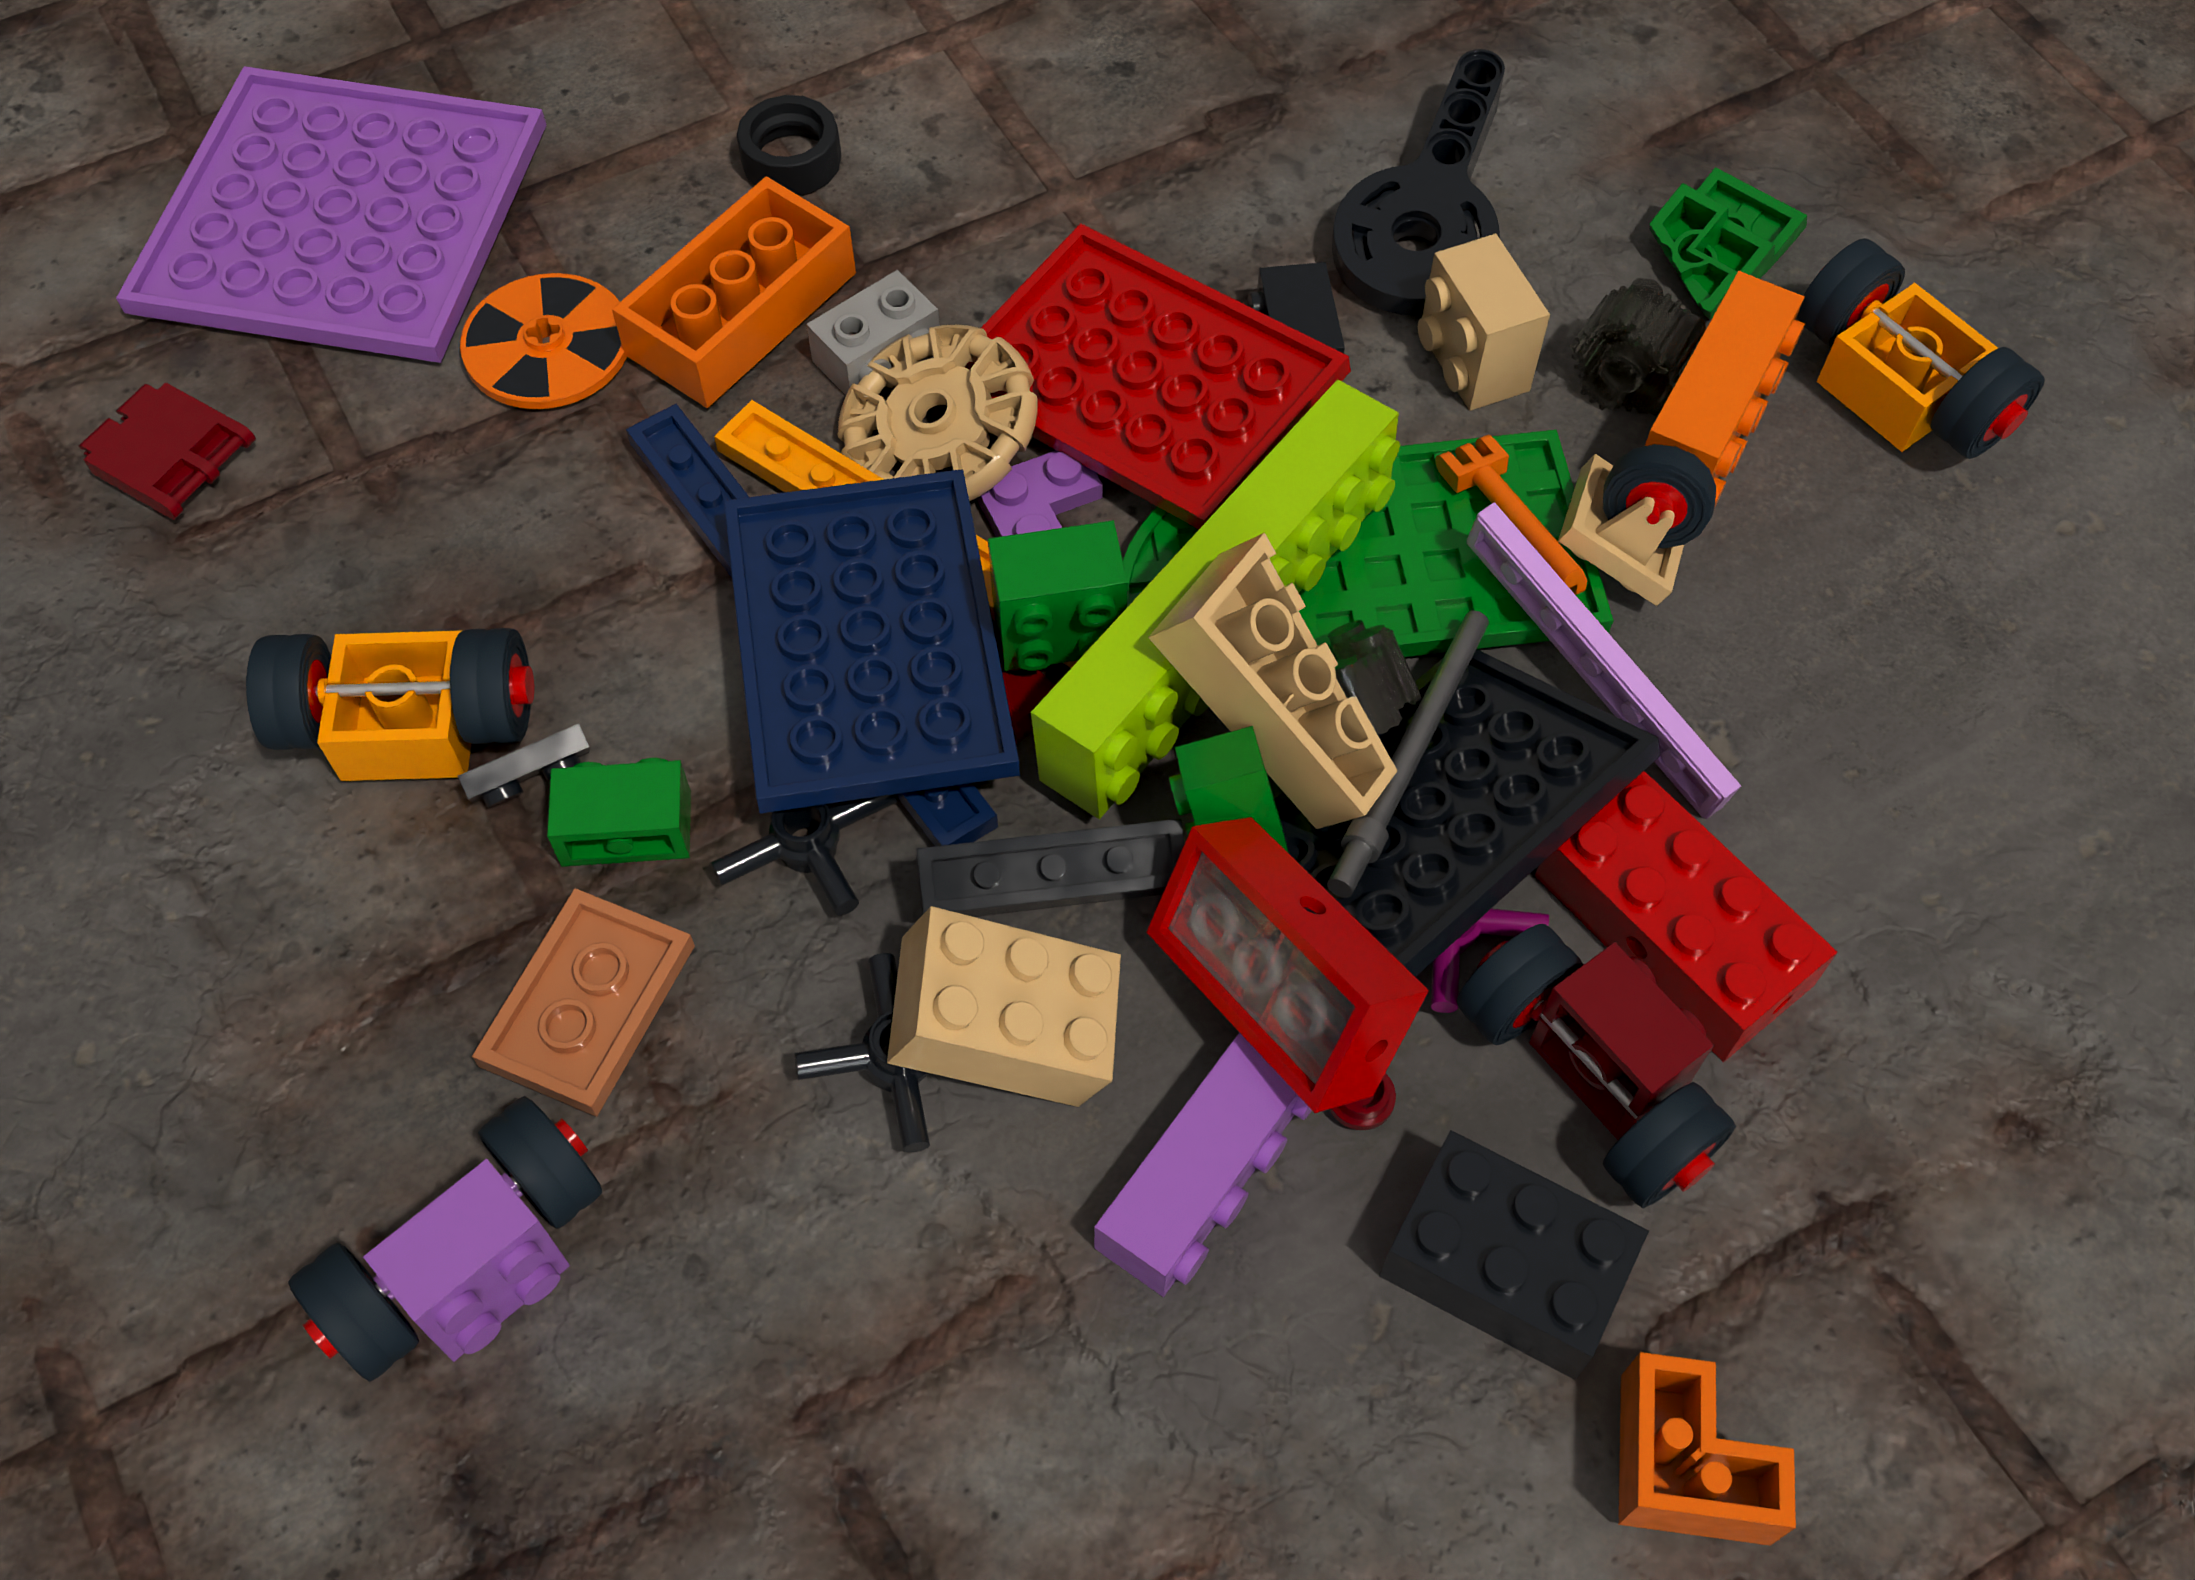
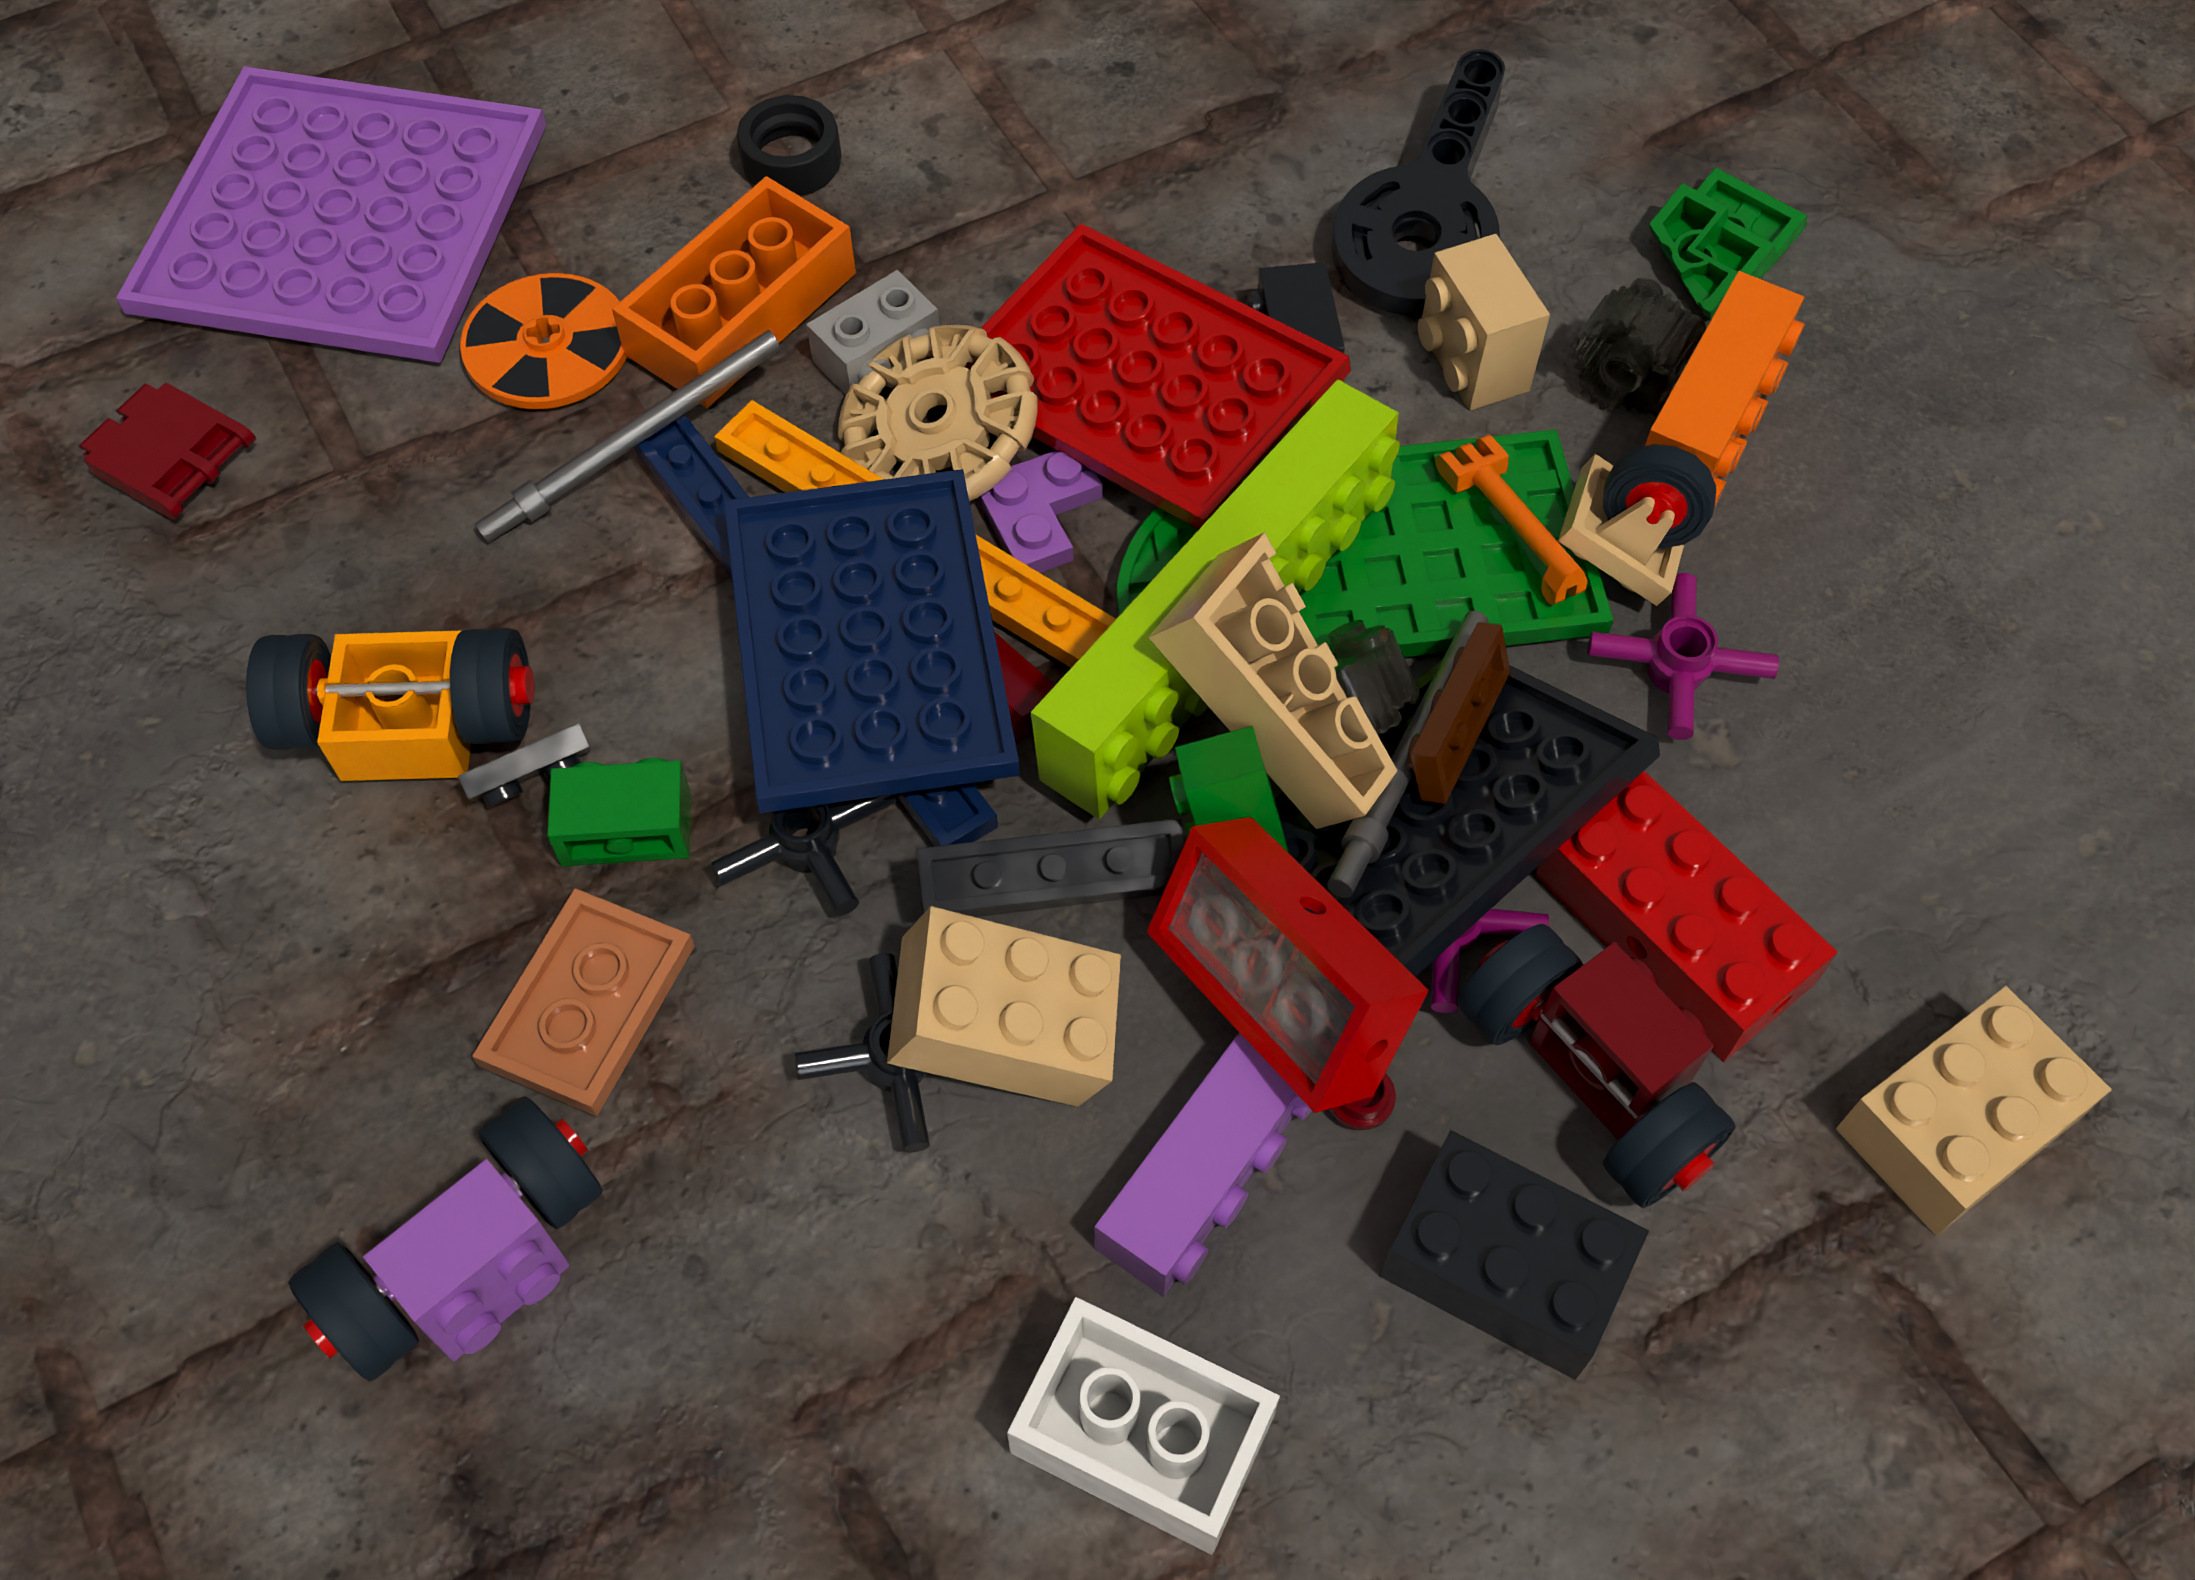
(533, 499): none -> flat silver bar
(1055, 592): green brick -> none
(1143, 1424): none -> white brick
(1459, 713): none -> reddish brown plate
(1600, 660): lavender tile -> none
(1680, 674): none -> magenta bar
(1681, 1474): orange brick -> none
(1910, 359): brick -> none
(1971, 1109): none -> tan brick

